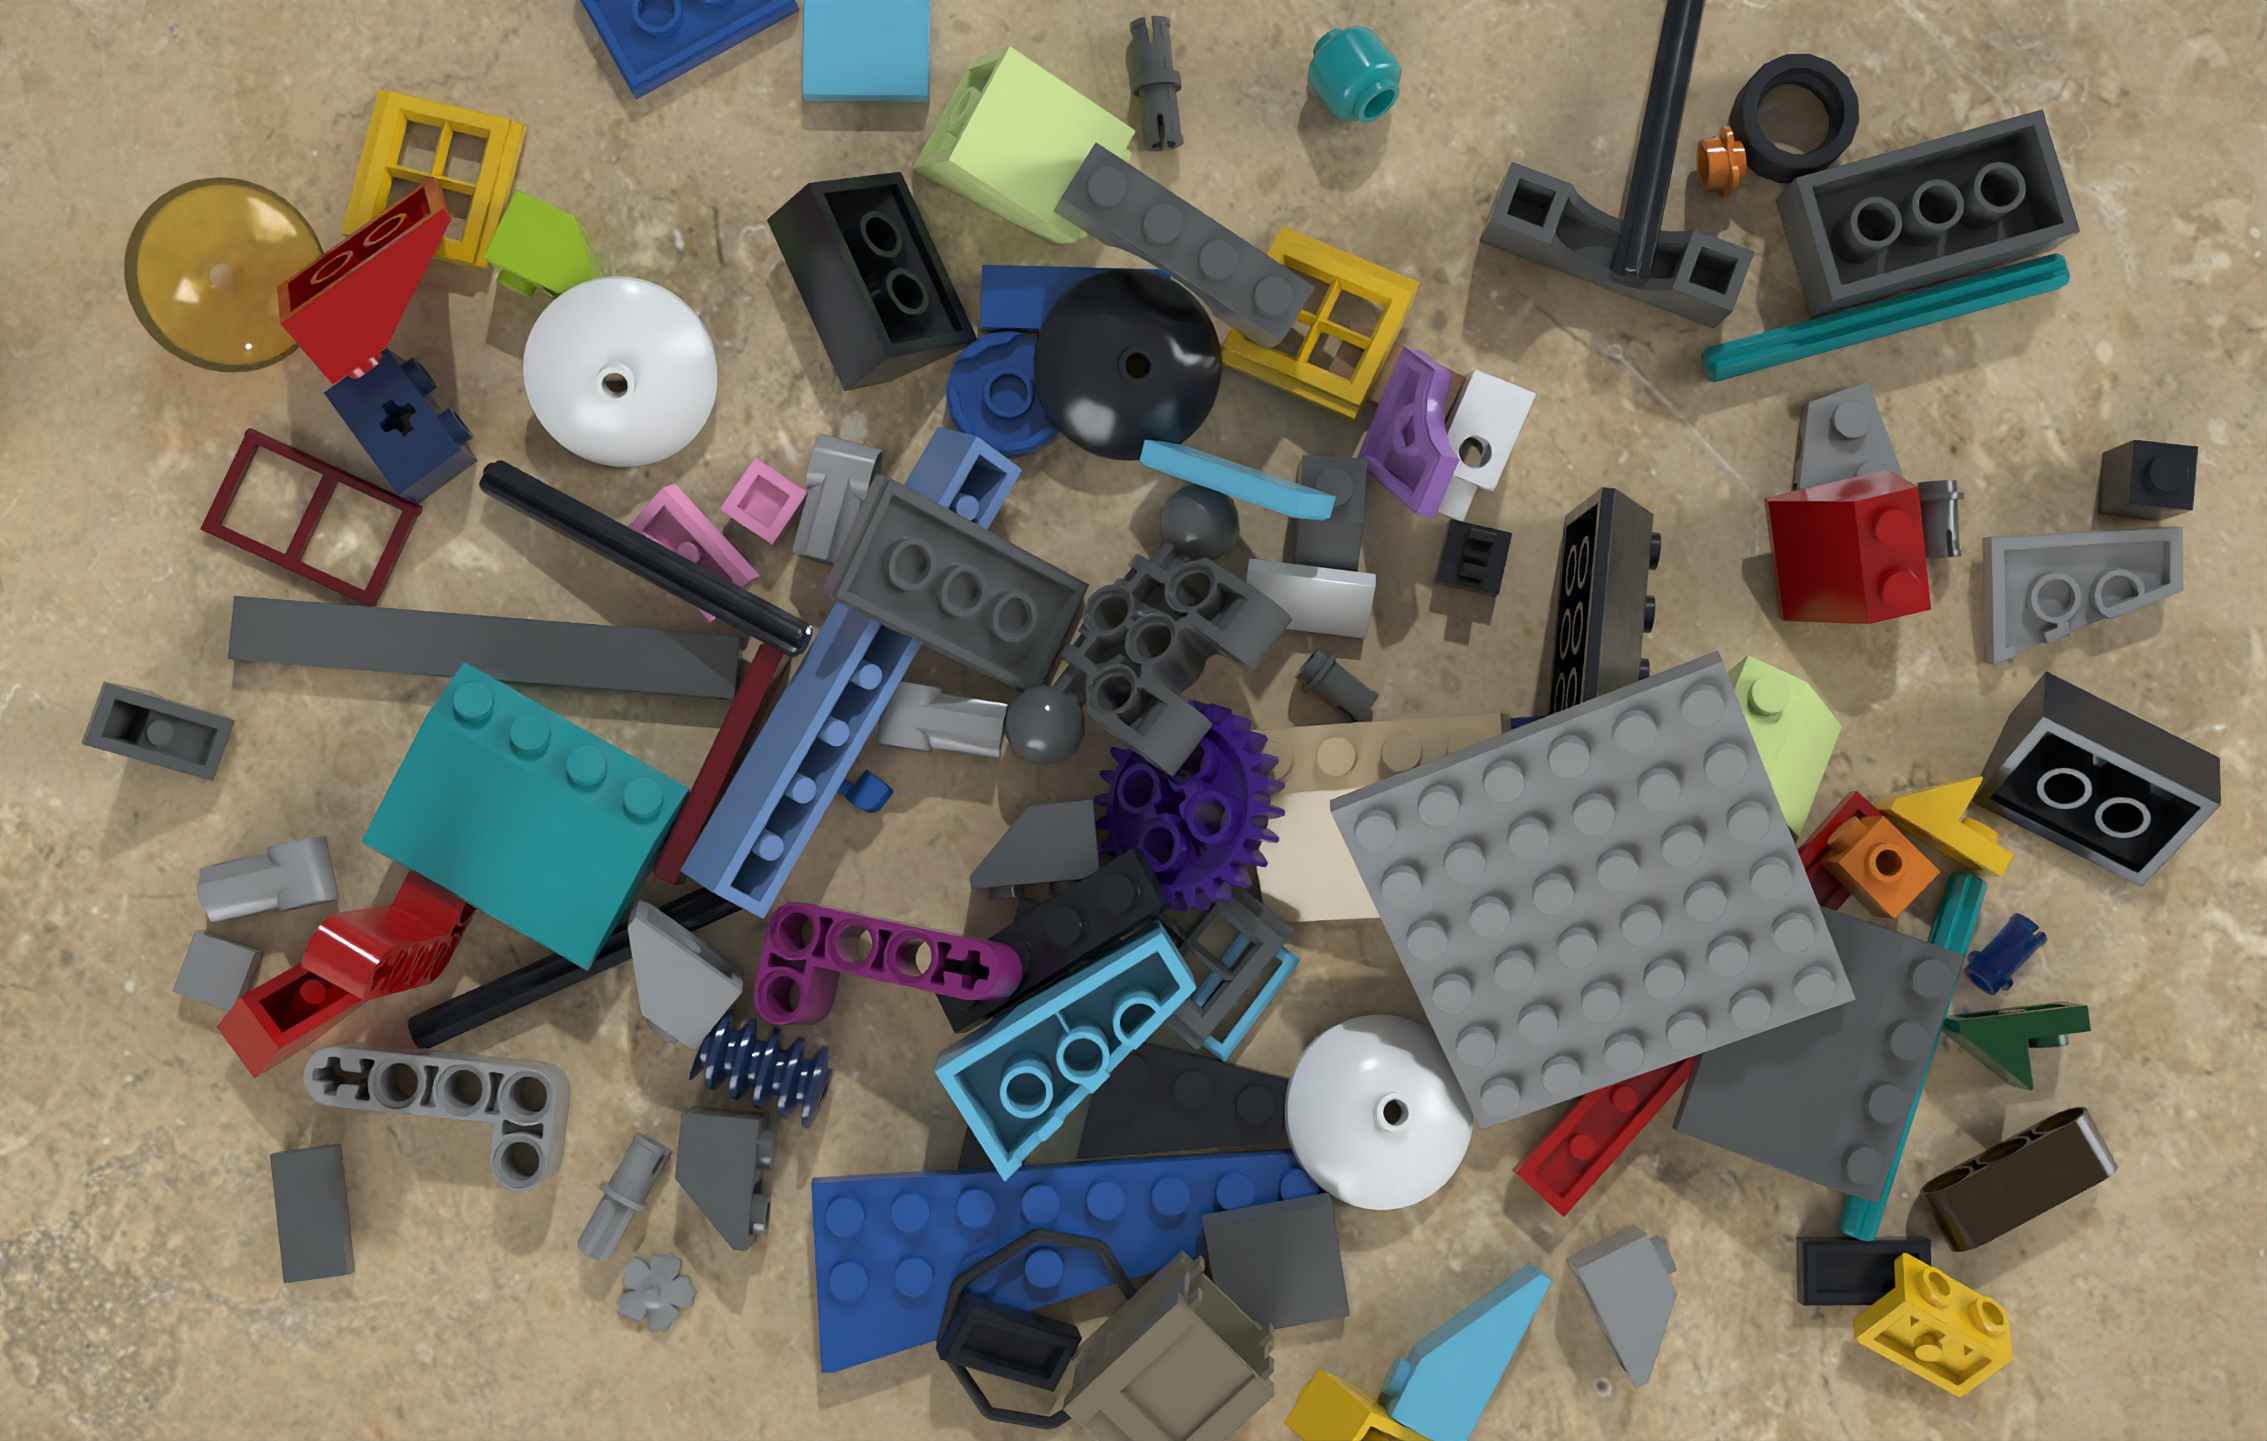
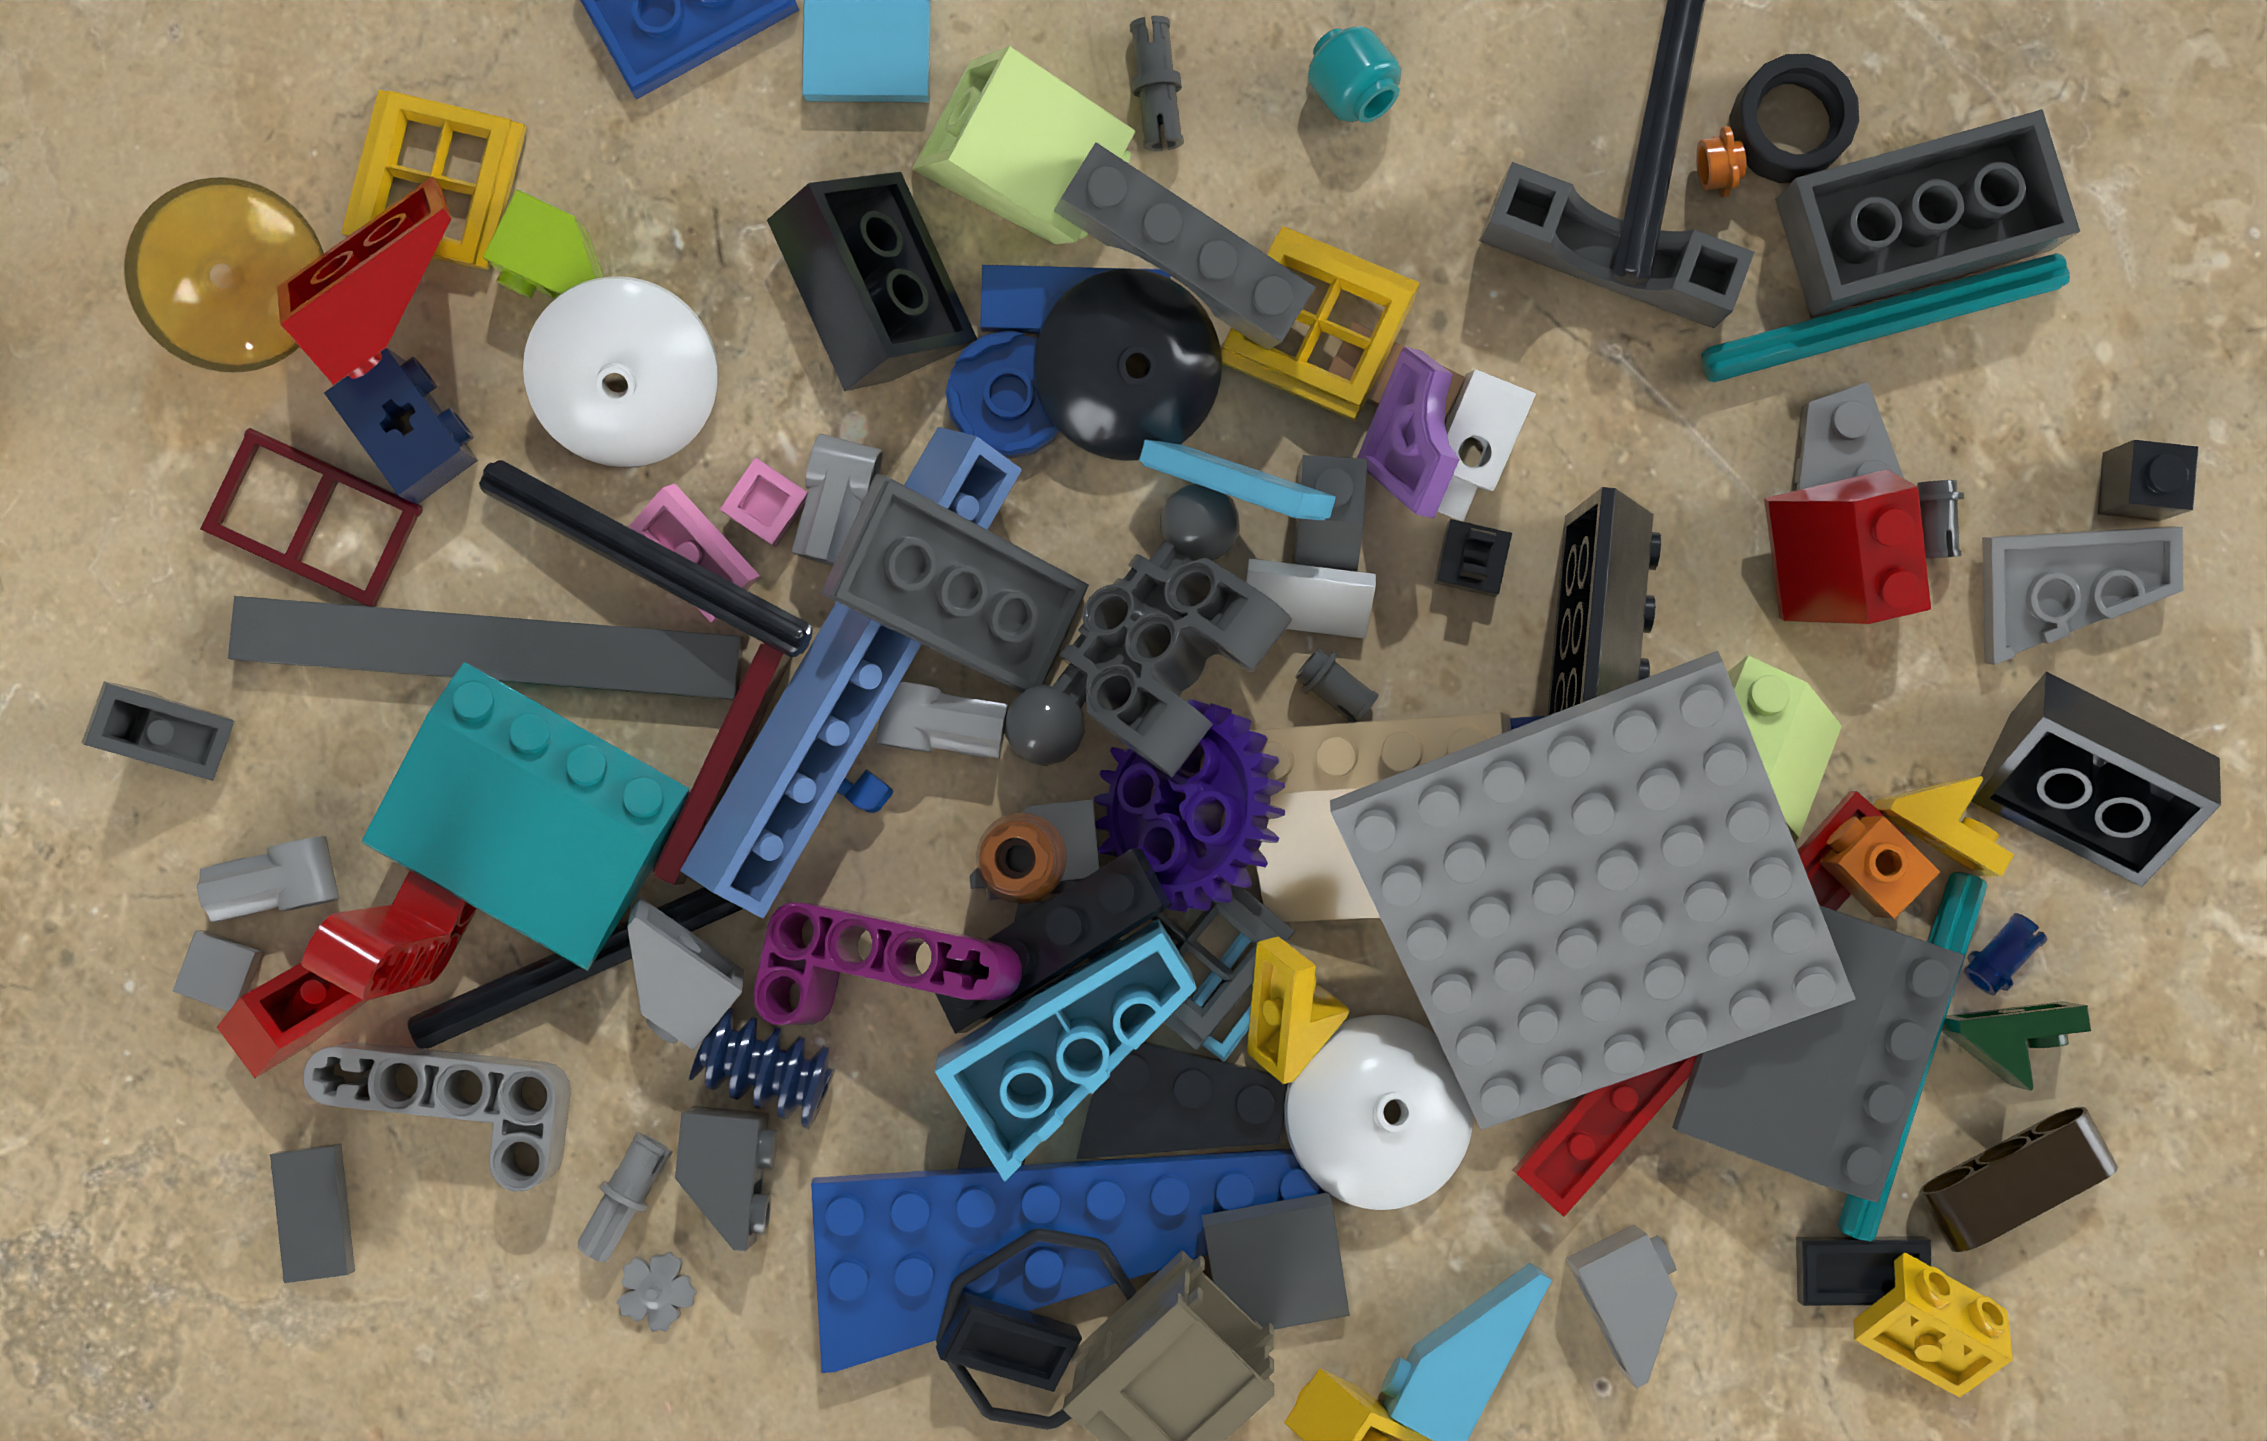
(1046, 850): none -> dark orange plant
(1289, 1011): none -> yellow slope

